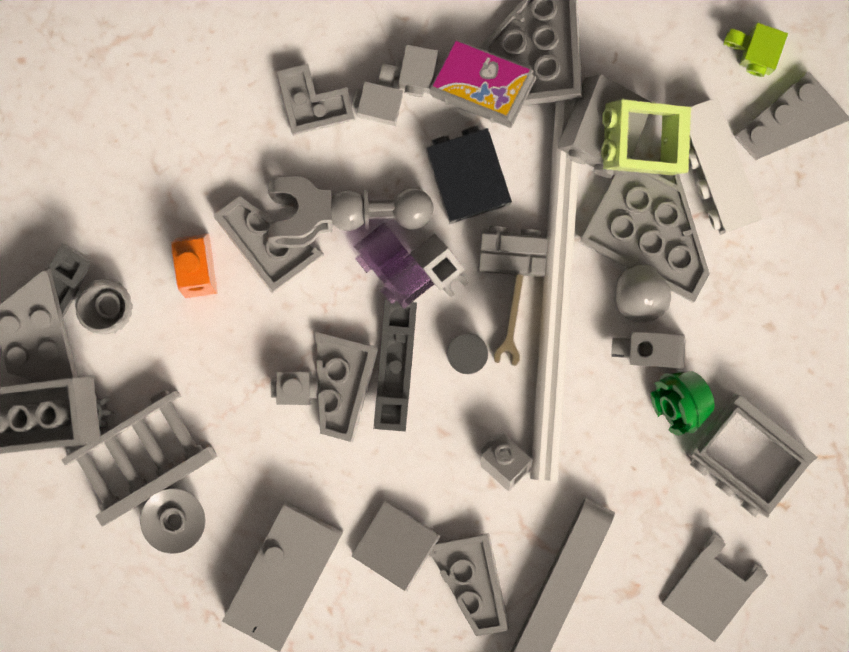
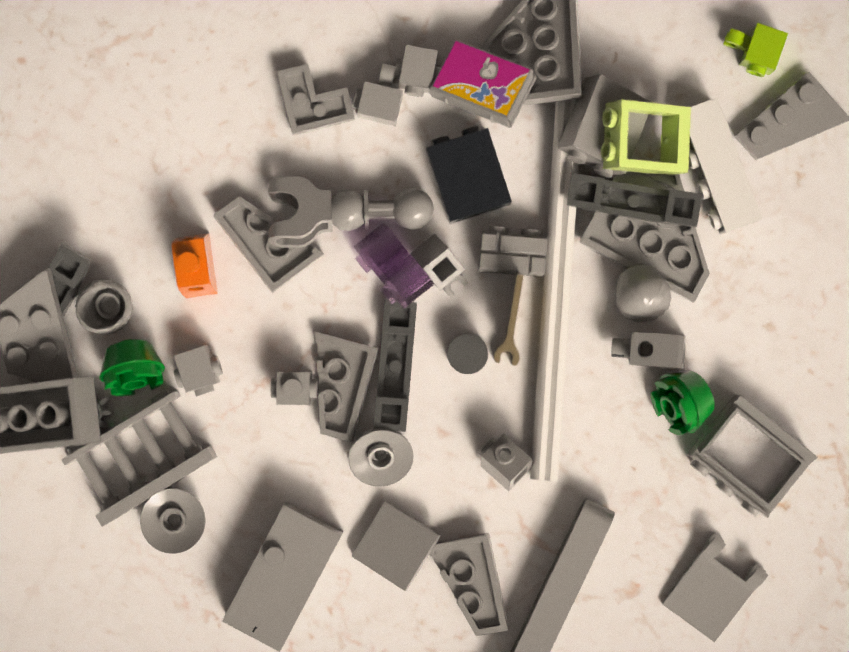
(130, 367): none -> green cone
(197, 370): none -> light grey brick
(380, 468): none -> light grey dish
(634, 201): none -> dark grey slope

